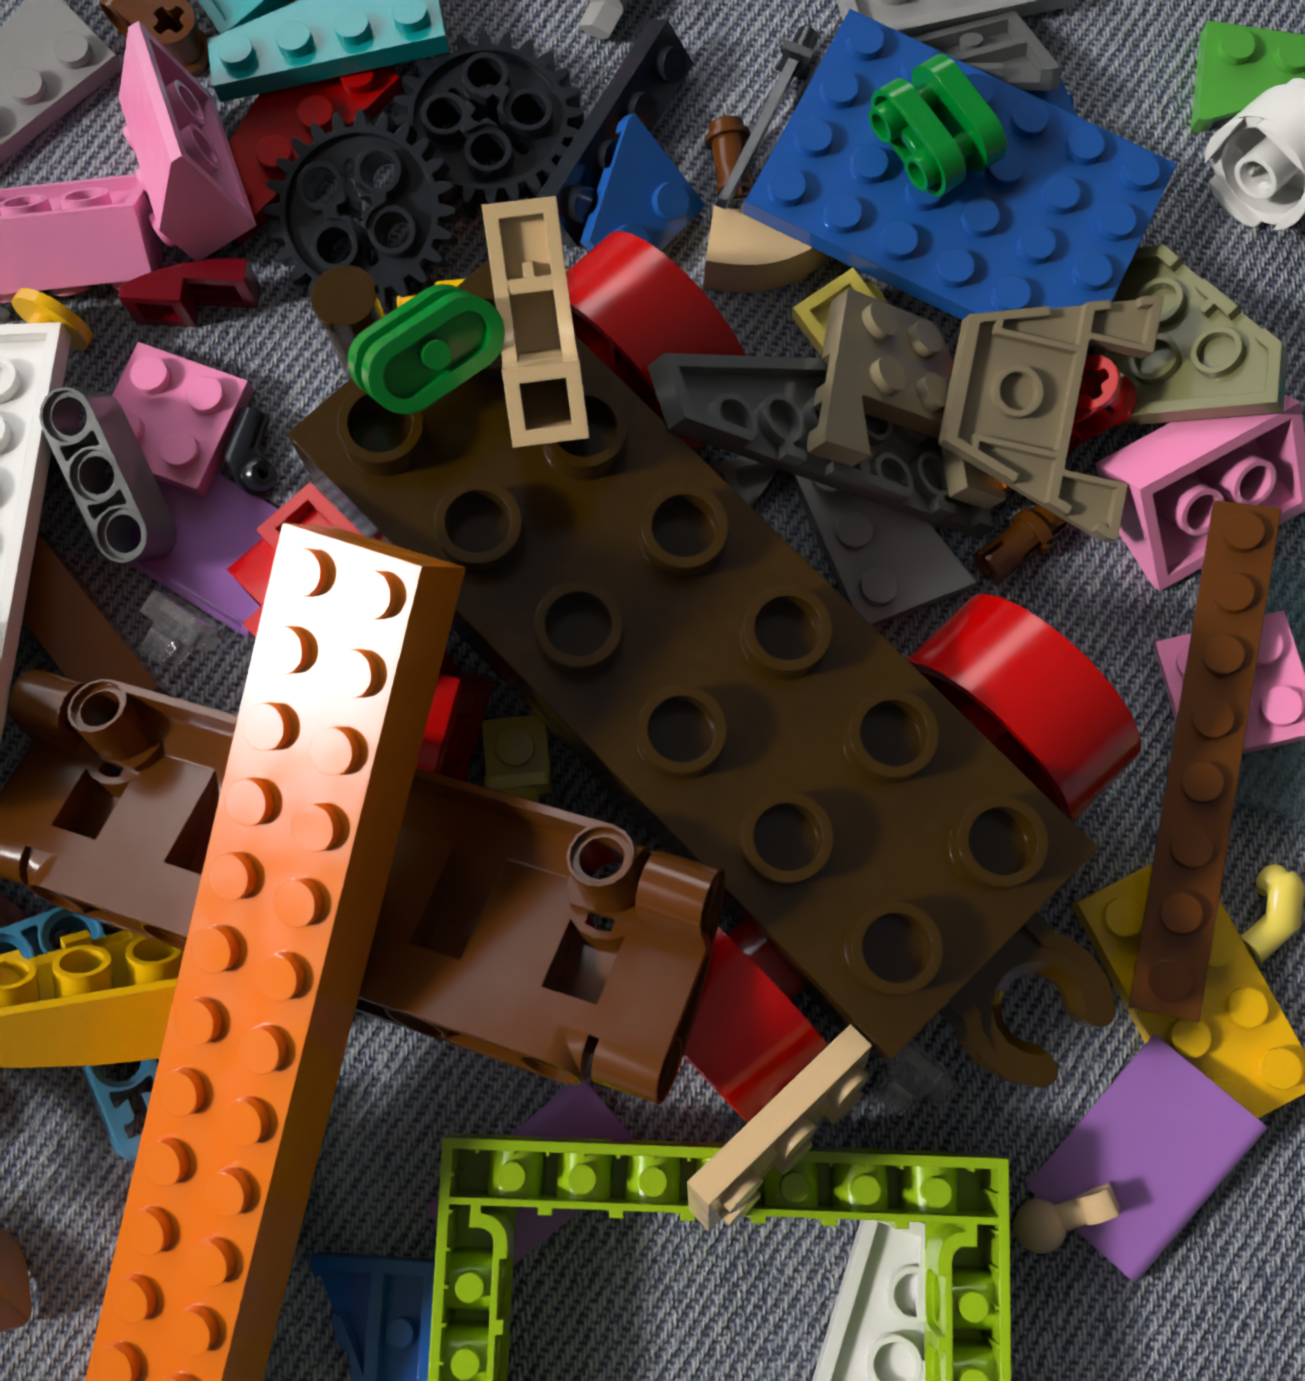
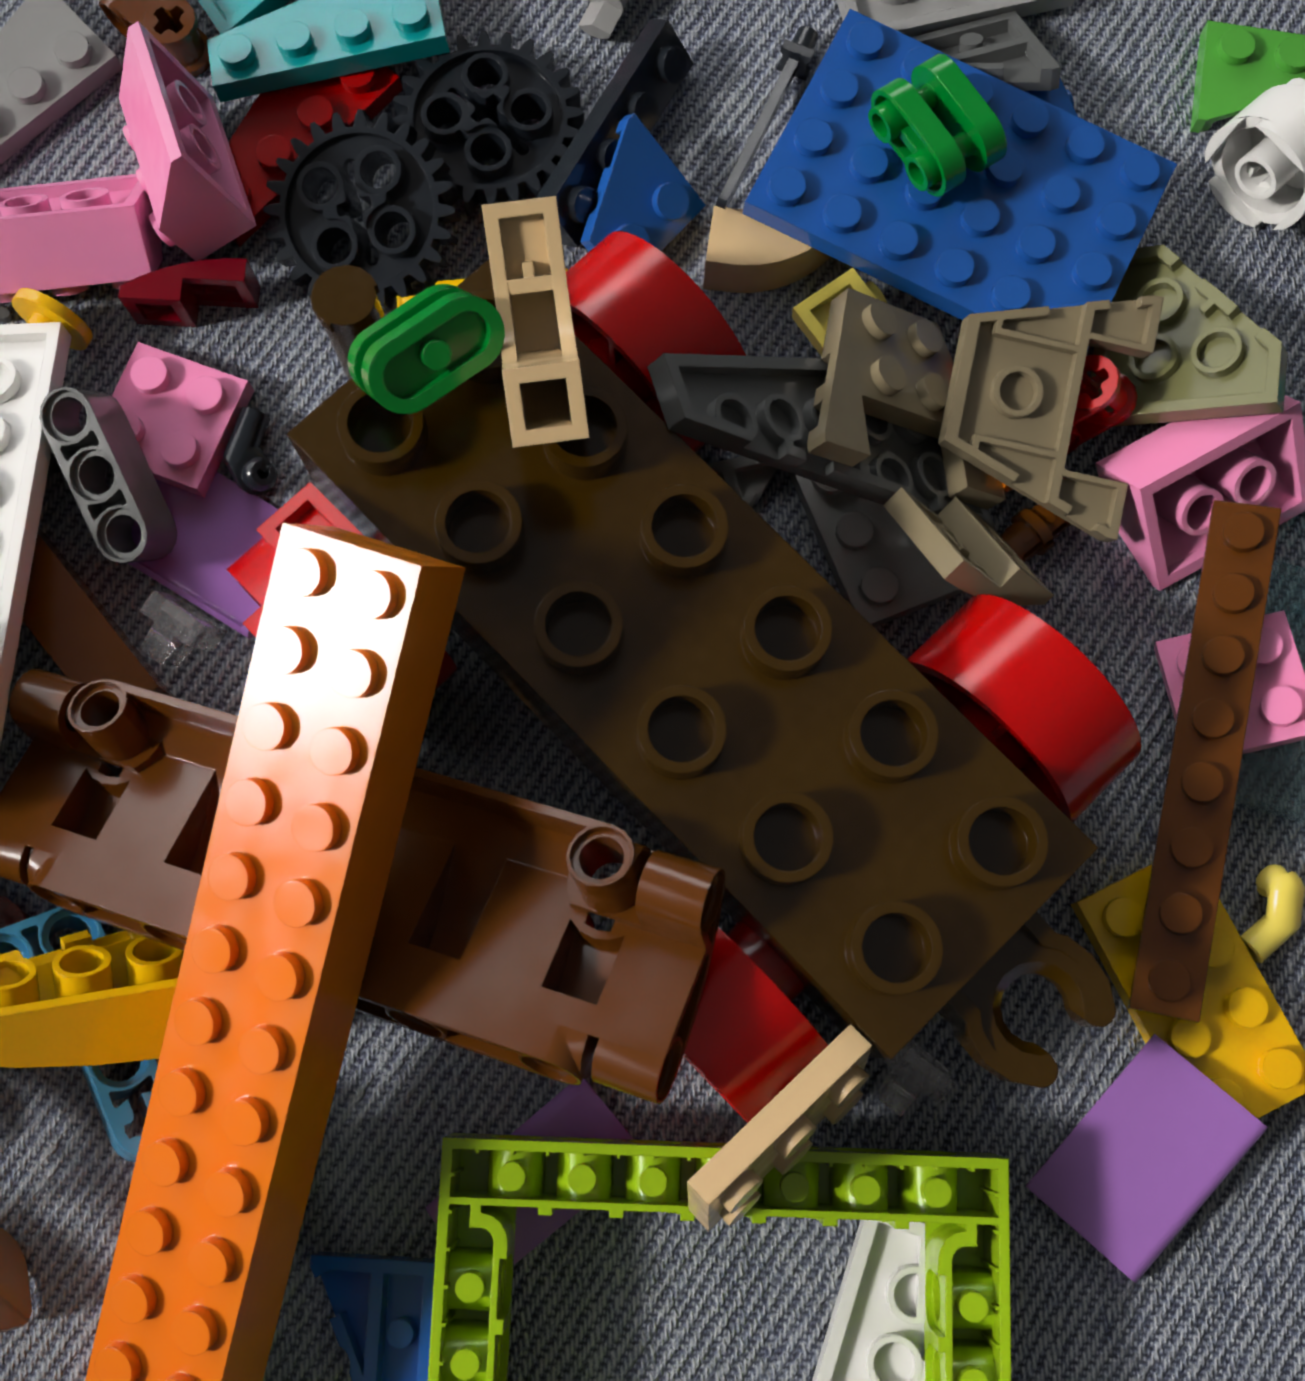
(455, 723): red tile -> none
(517, 756): bracket -> none
(726, 140): reddish brown pin -> none
(967, 550): none -> dark tan slope
(1043, 1226): tan arm -> none

